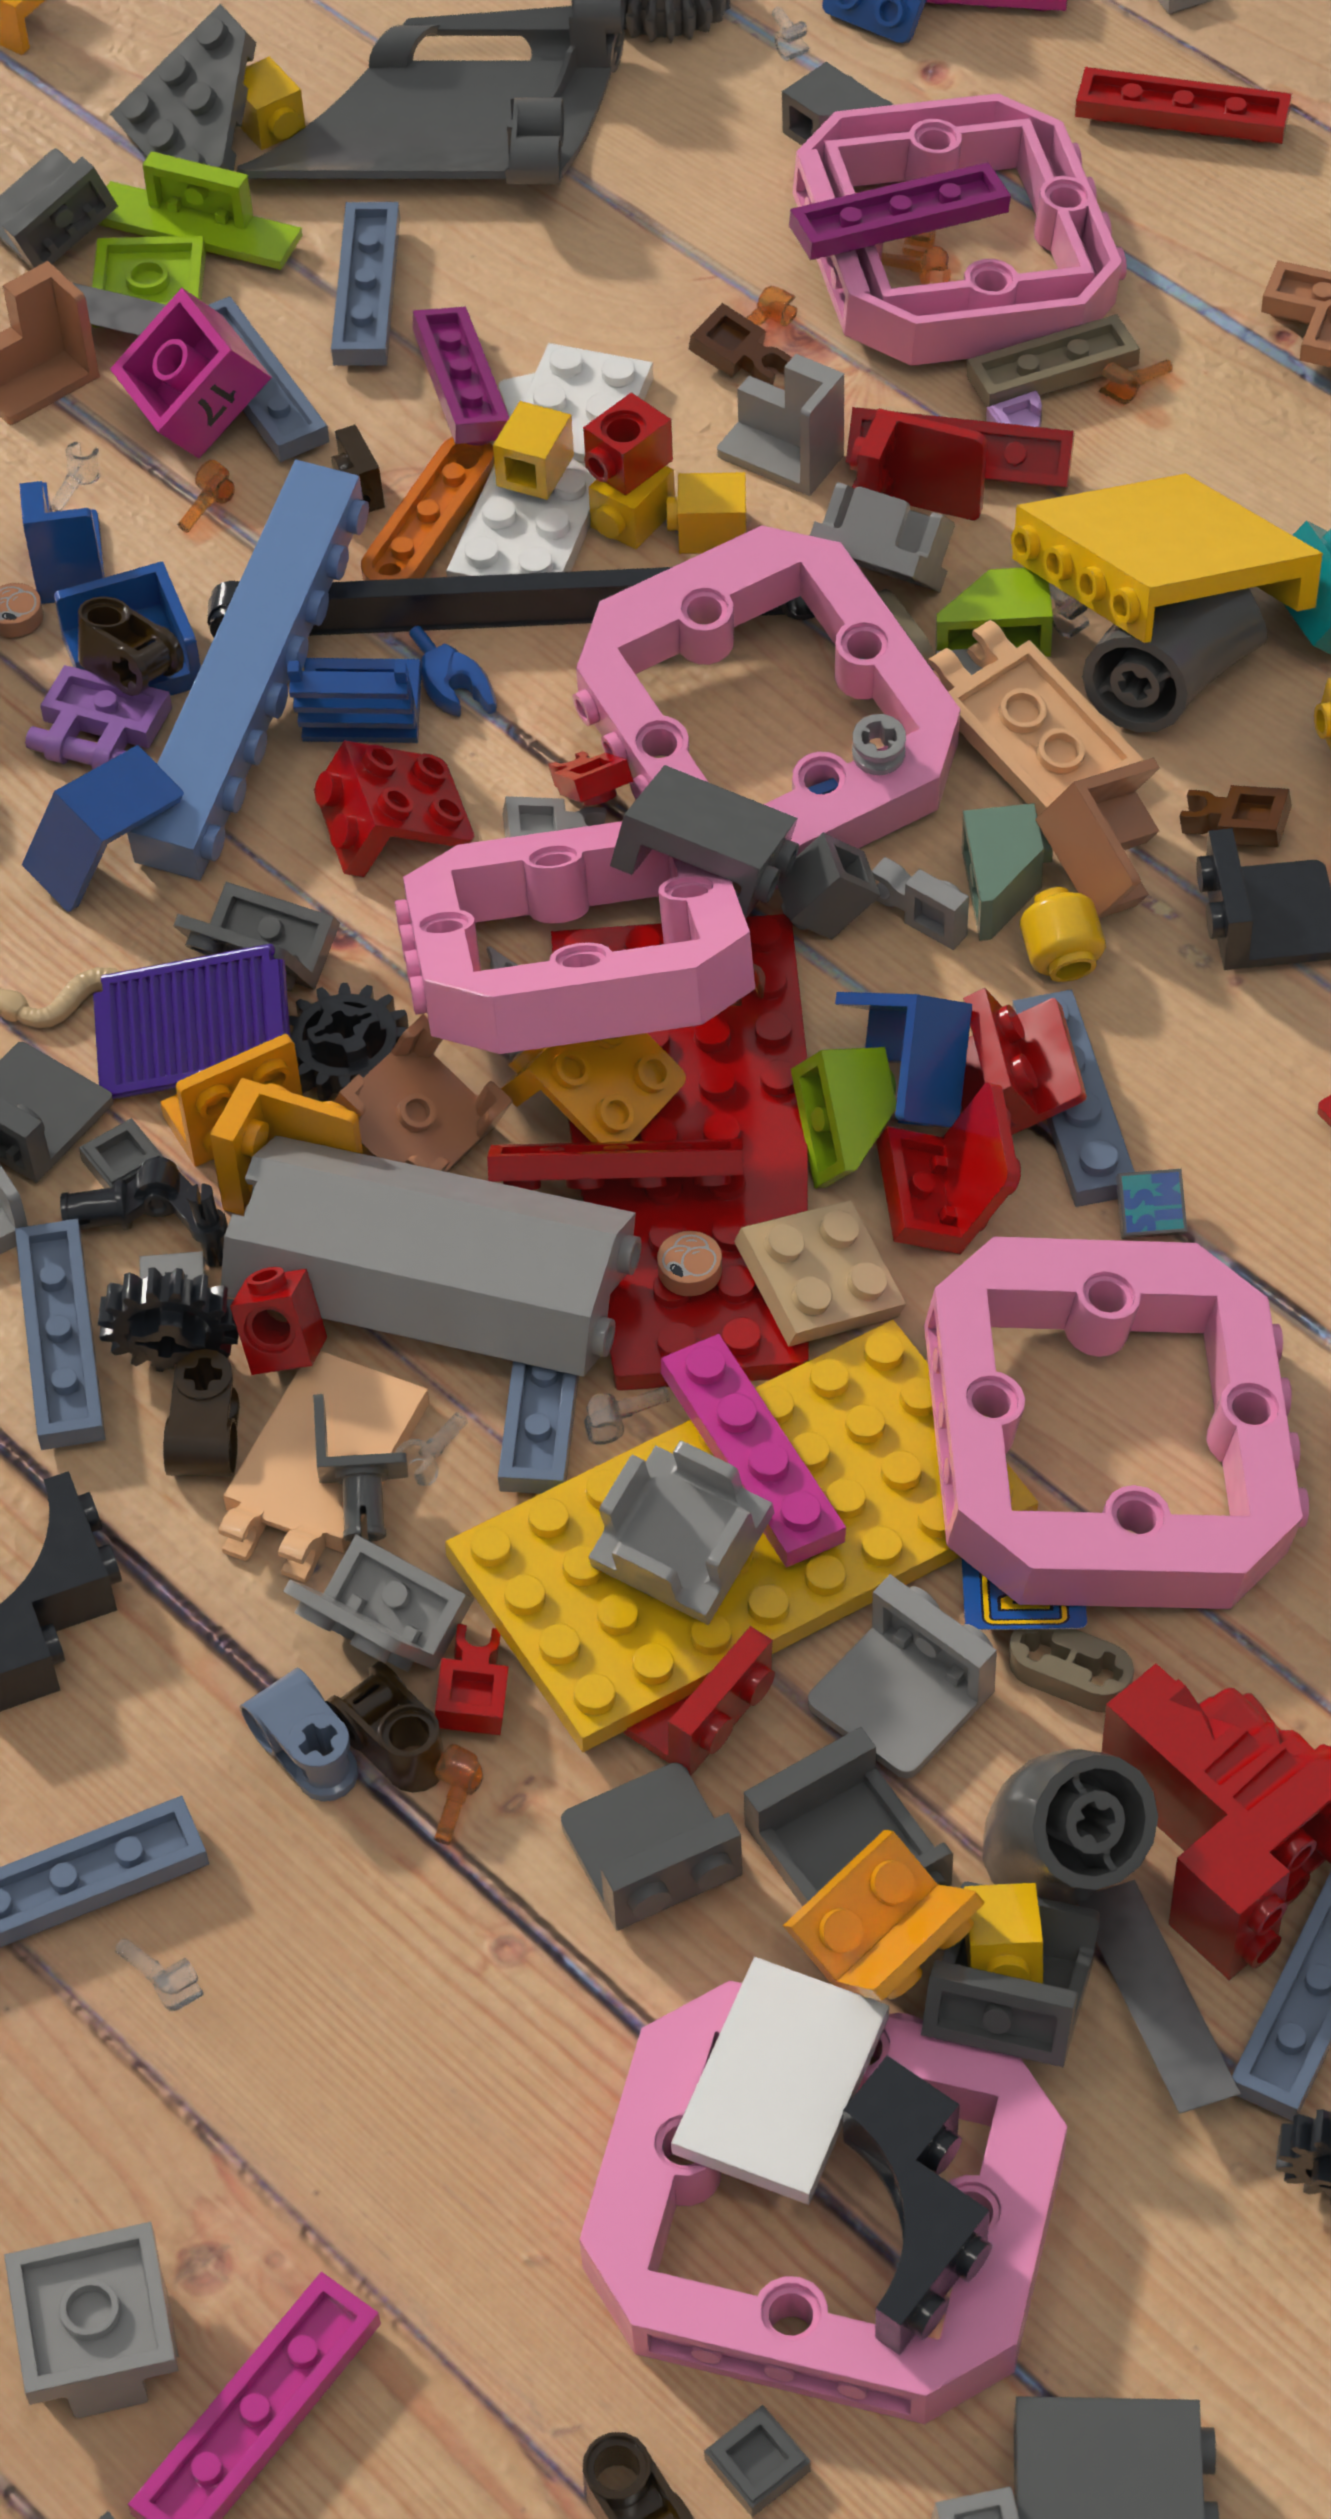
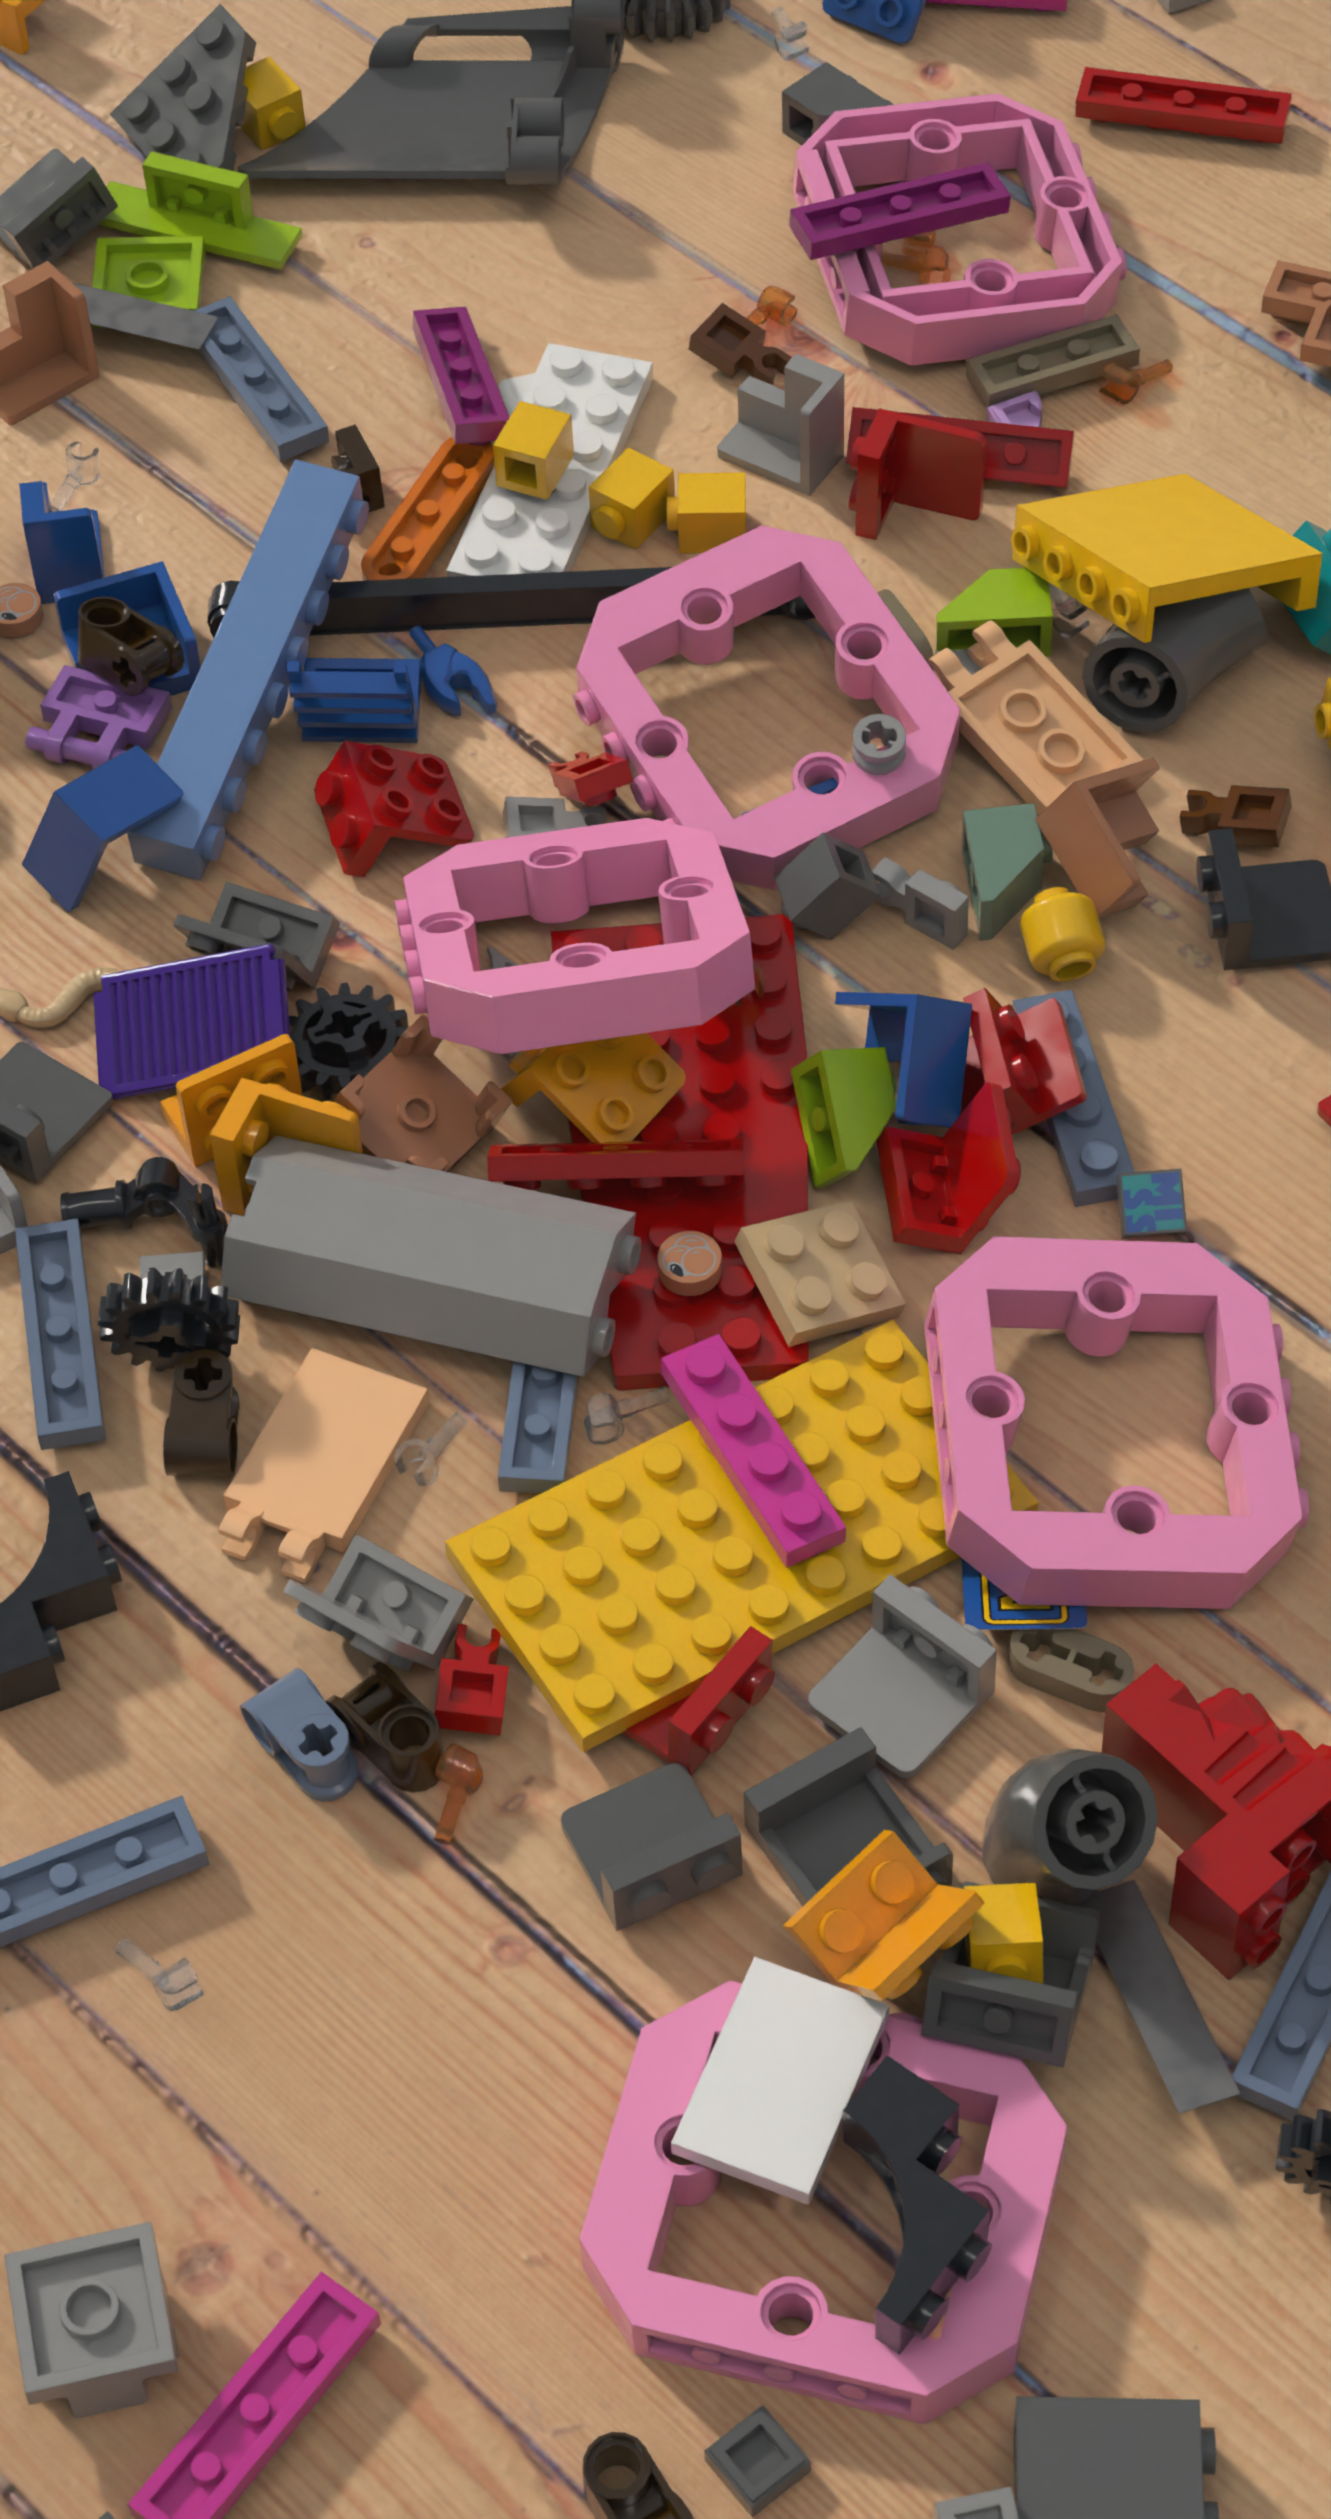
(118, 1153): dark grey tile -> none
(190, 373): dark pink brick -> none
(215, 486): clear orange hand -> none
(273, 1343): red brick -> none
(360, 1479): dark grey bracket -> none
(365, 284): sand blue plate -> none
(628, 444): red brick -> none
(679, 1528): light grey panel -> none
(709, 831): dark grey panel -> none
(887, 535): light grey panel -> none

